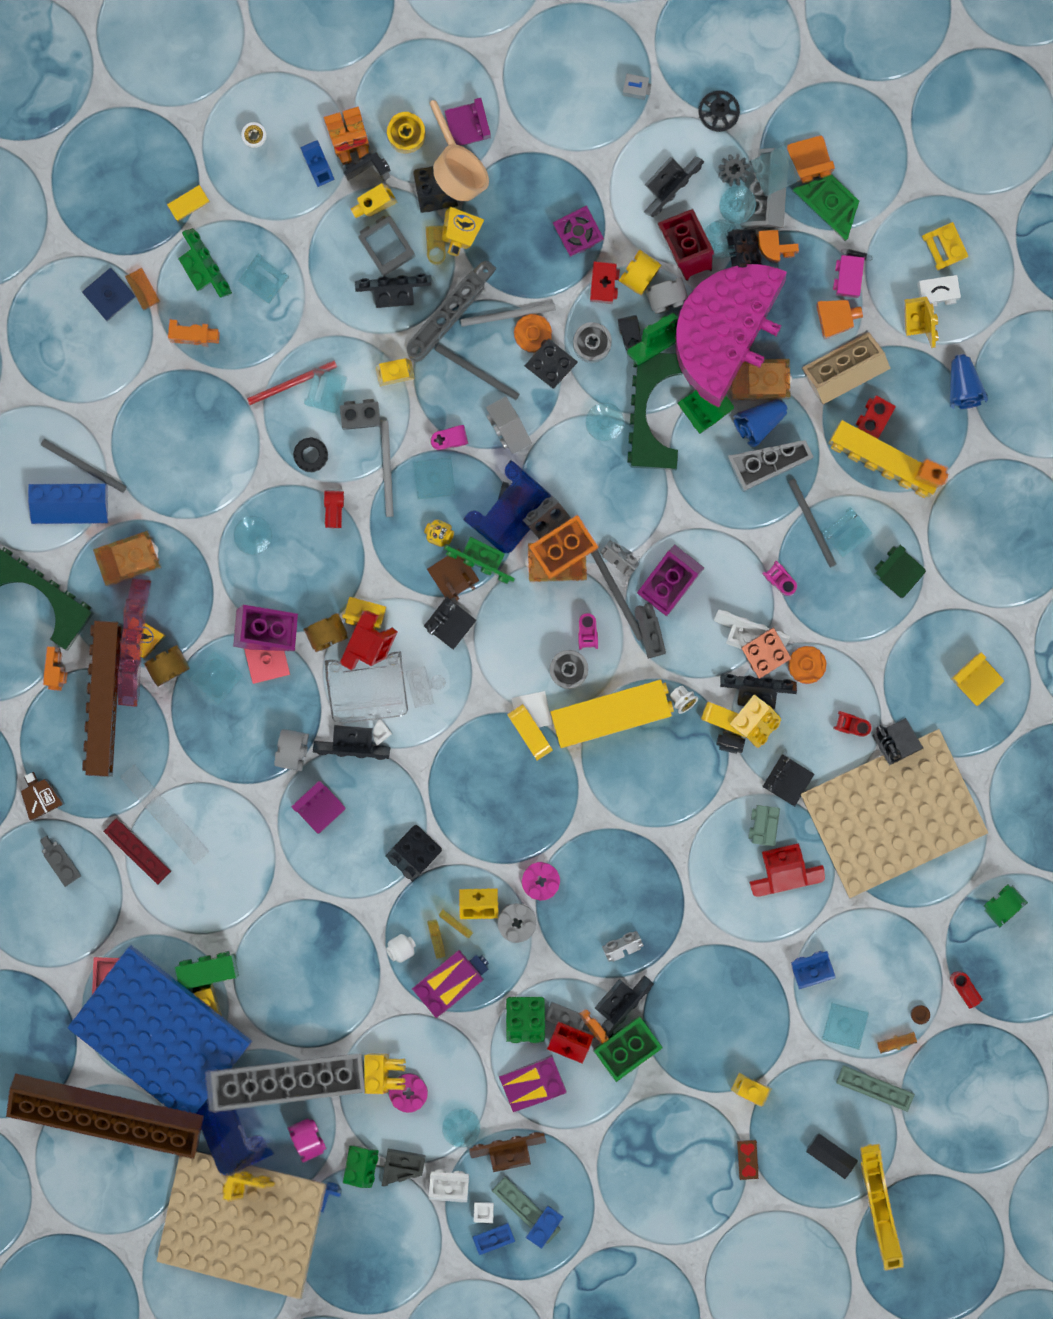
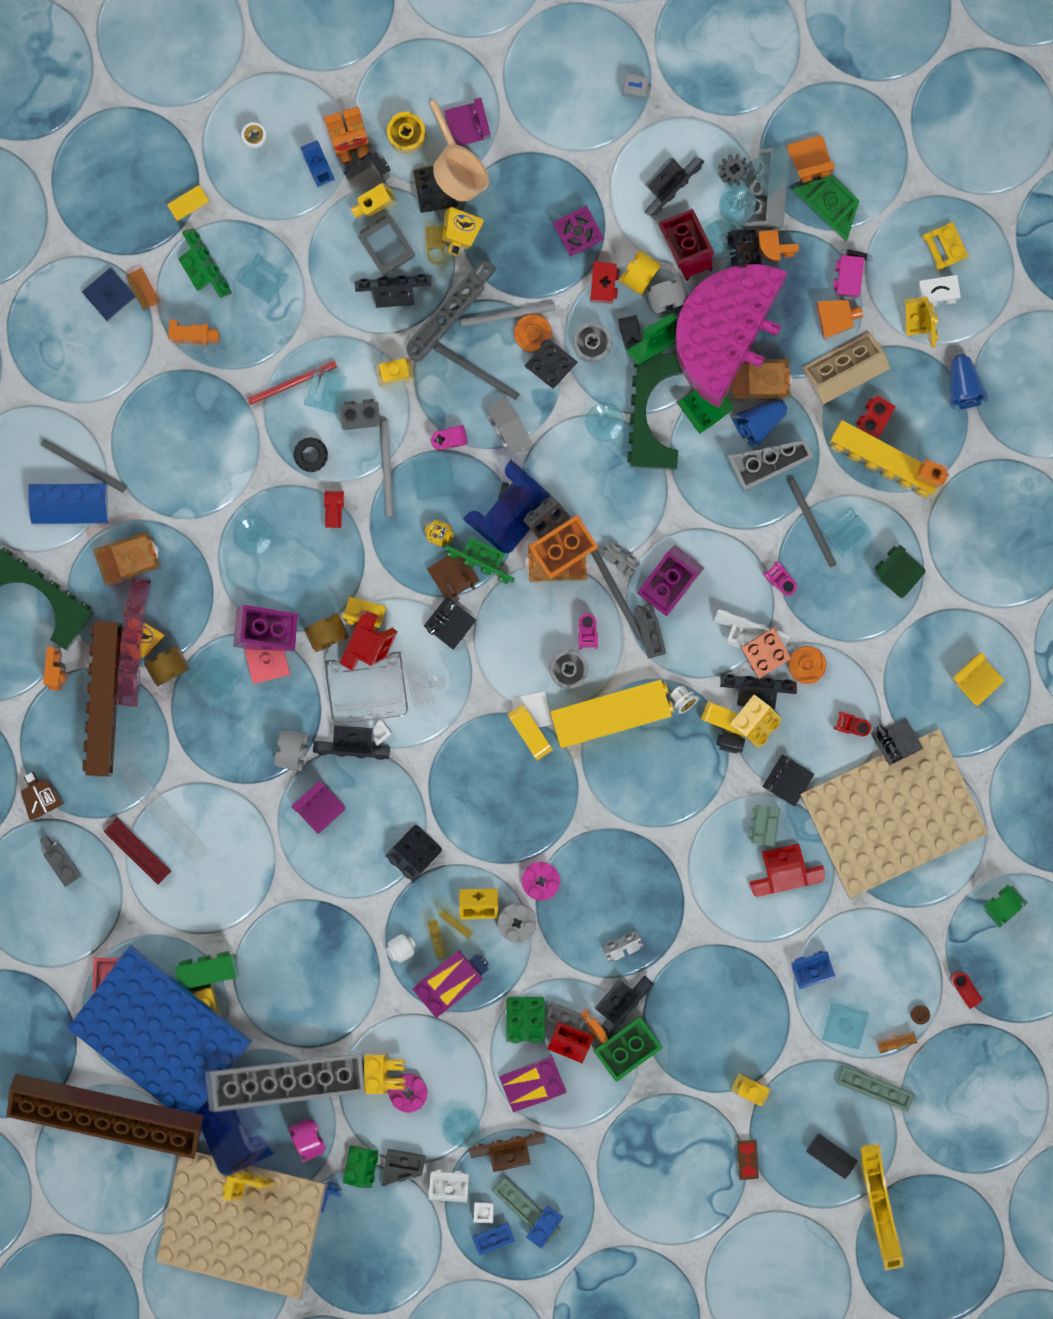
(719, 110): black wheel -> none

